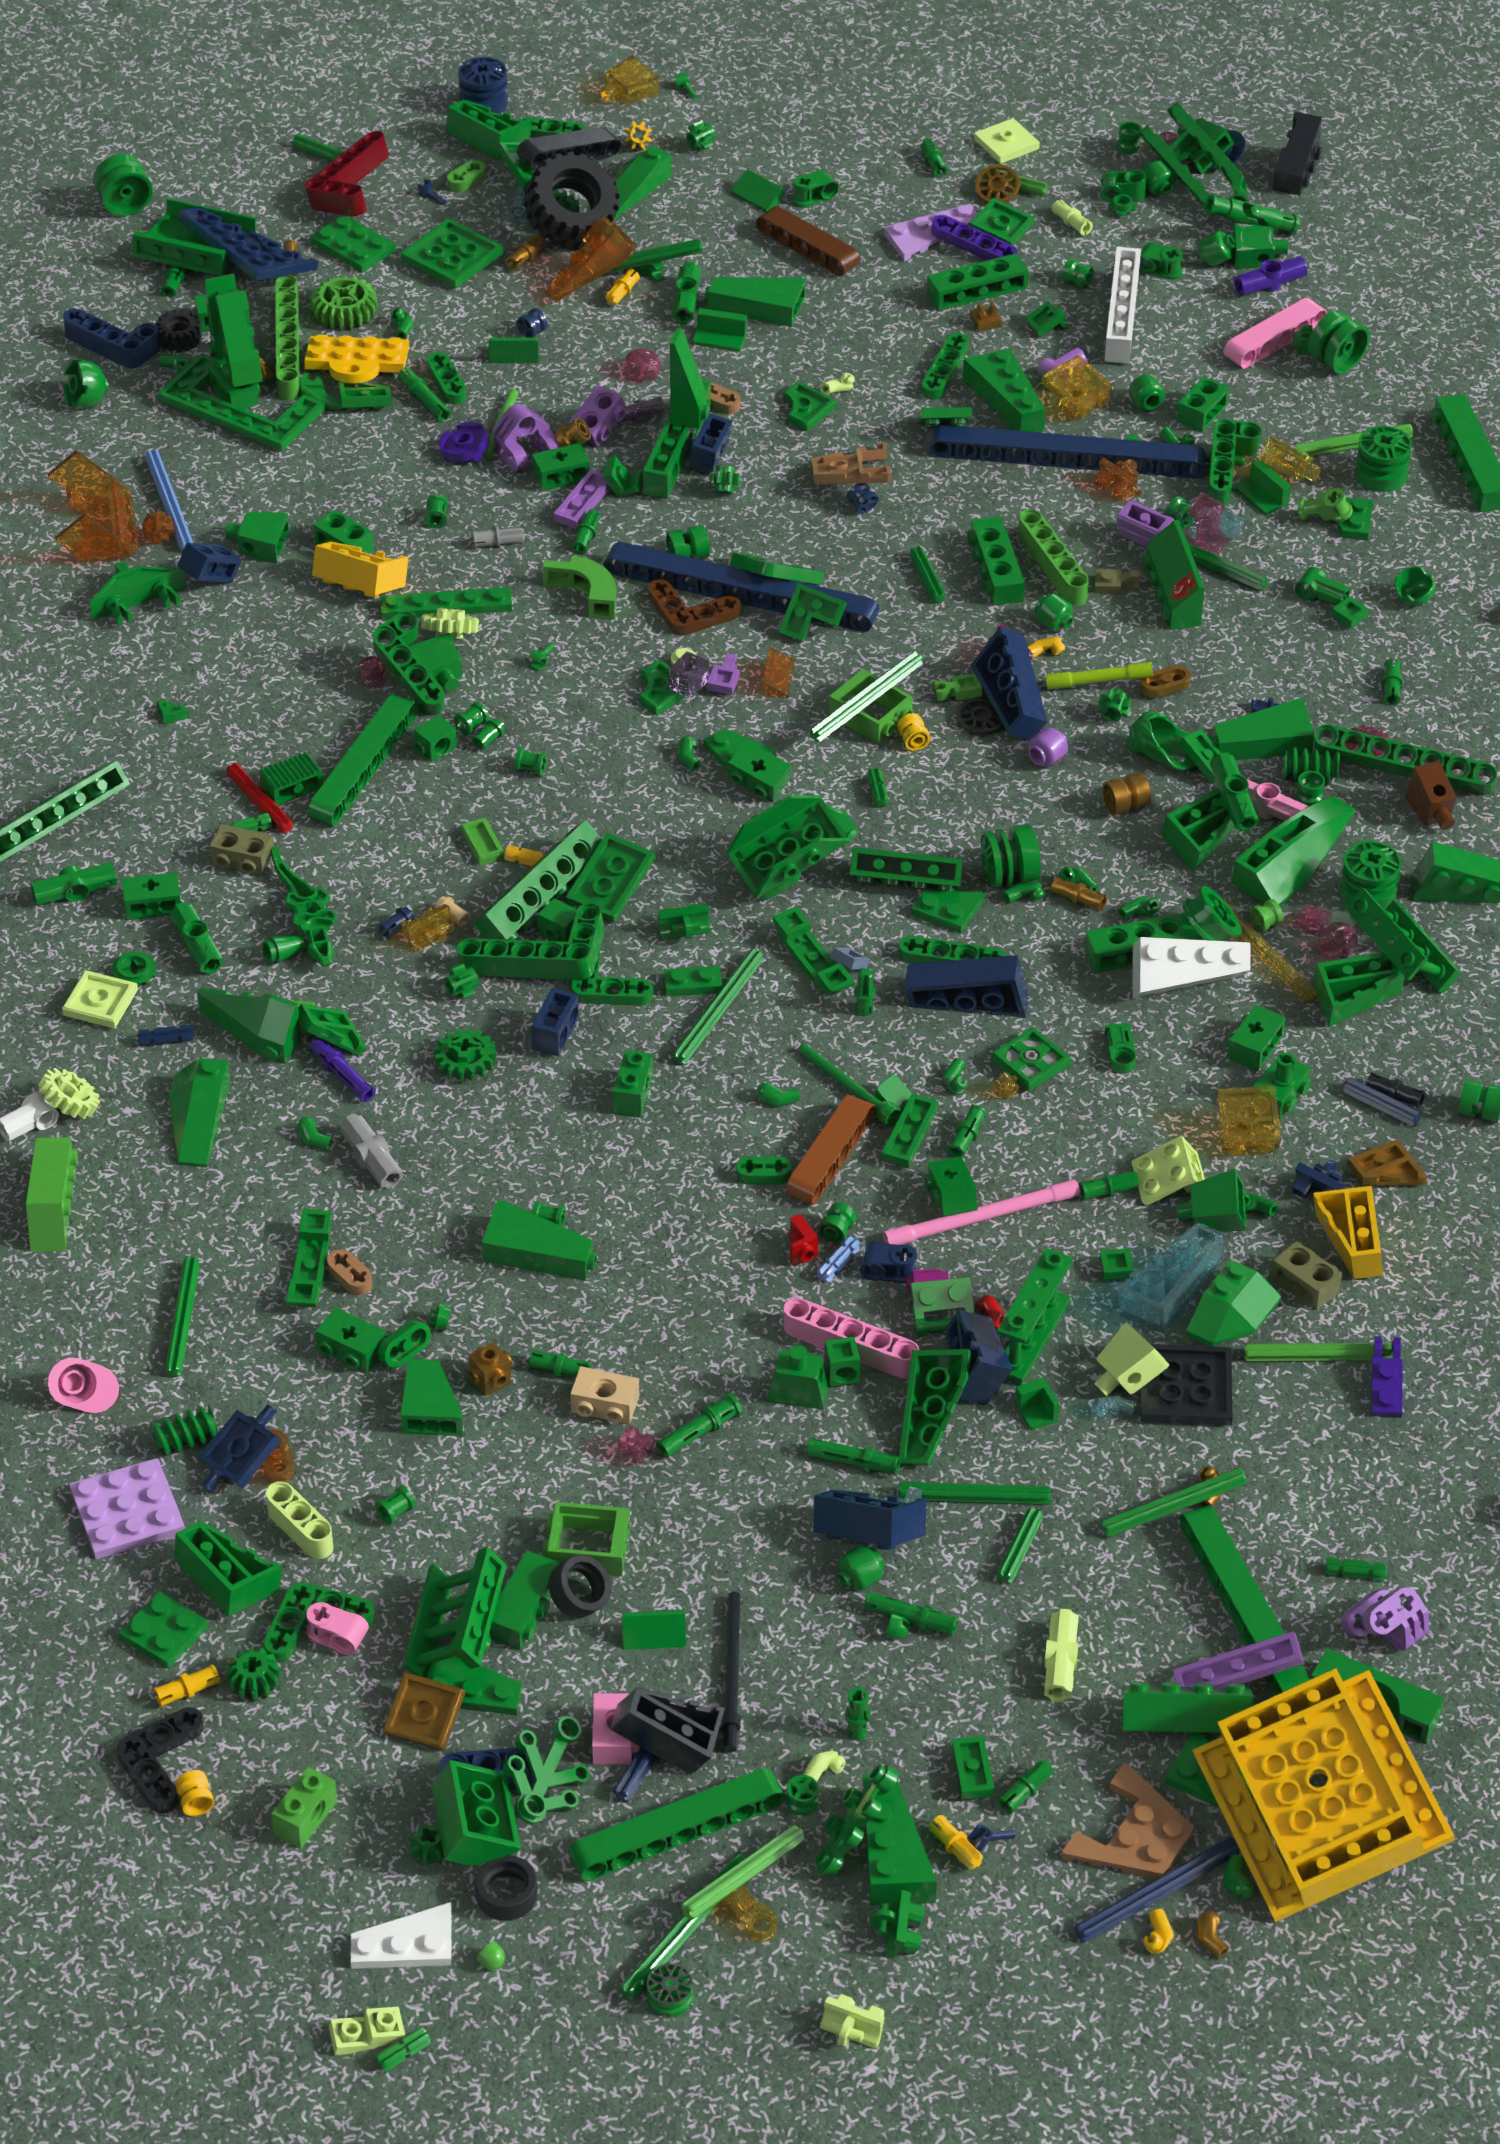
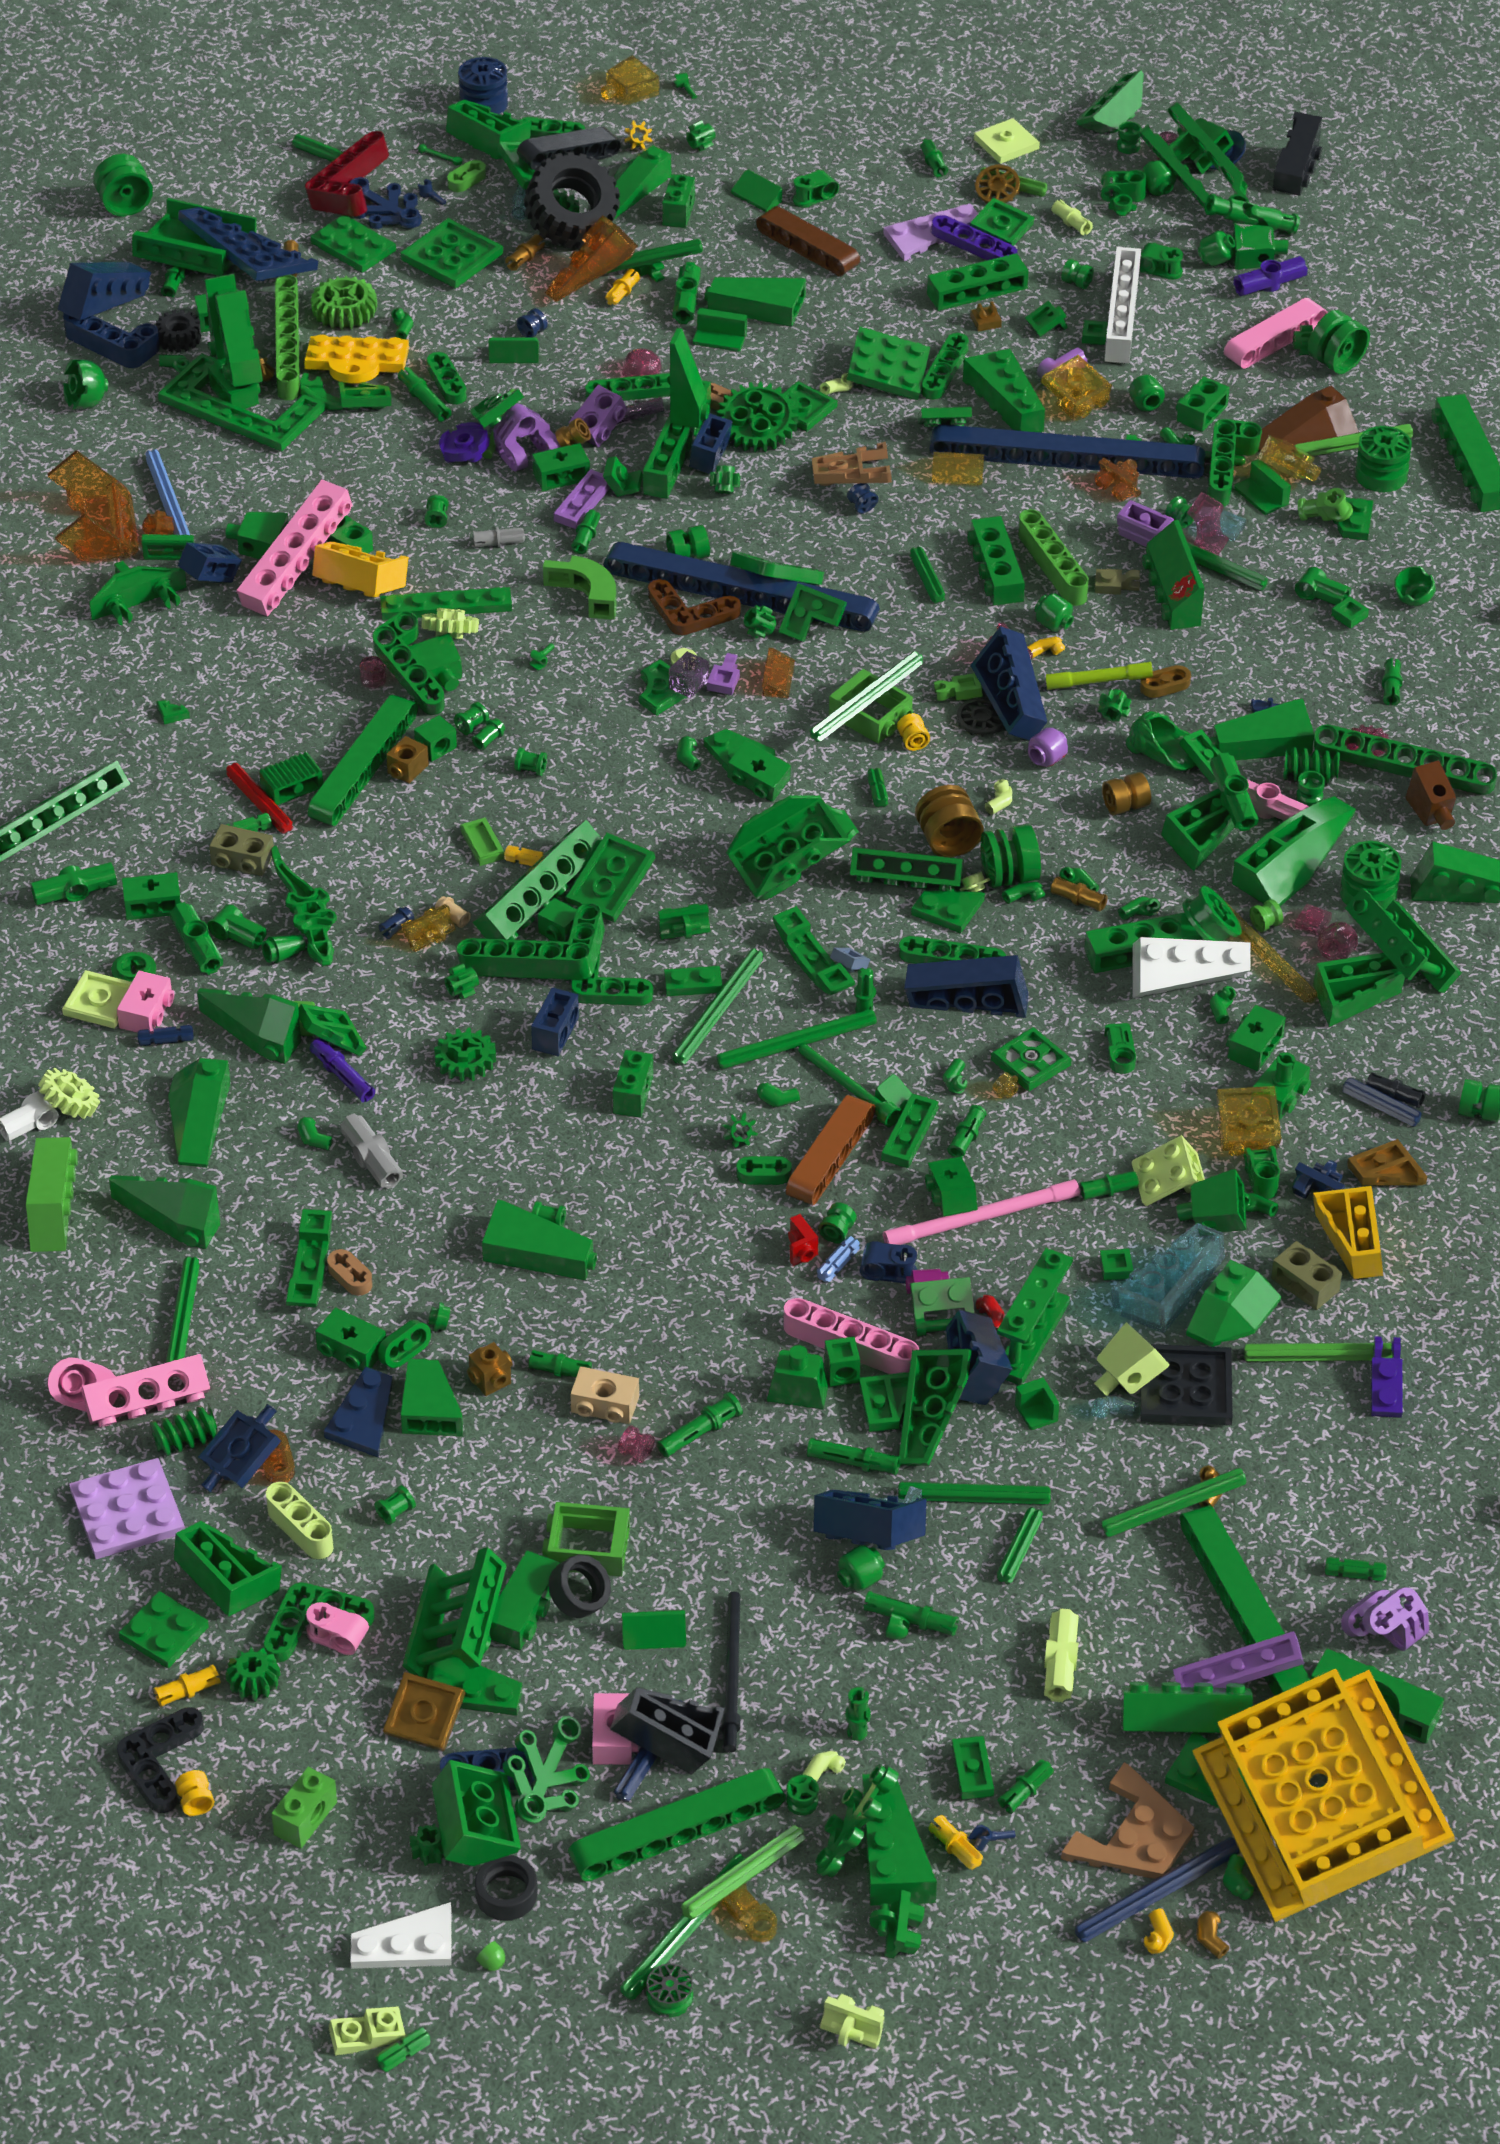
(101, 286): none -> dark blue wedge
(145, 1002): none -> bright pink brick
(164, 546): none -> green tile
(181, 1209): none -> green wedge
(189, 1370): none -> bright pink brick
(231, 923): none -> green piece
(294, 548): none -> bright pink brick
(362, 1413): none -> dark blue wing
(407, 217): none -> dark blue plant
(407, 759): none -> pearl gold brick
(456, 160): none -> green hinge
(490, 409): none -> green wing
(633, 386): none -> green beam
(678, 201): none -> green brick
(731, 1128): none -> green gear
(759, 416): none -> green gear
(759, 621): none -> green gear
(796, 1038): none -> green axle
(884, 1400): none -> green wing
(888, 363): none -> green plate
(949, 821): none -> pearl gold wheel
(957, 468): none -> clear yellow panel
(974, 882): none -> yellowish green plate
(1002, 798): none -> yellowish green arm
(1094, 332): none -> green plate
(1114, 105): none -> wedge
(1221, 1002): none -> green arm
(1262, 1171): none -> green piece
(1314, 418): none -> reddish brown wedge

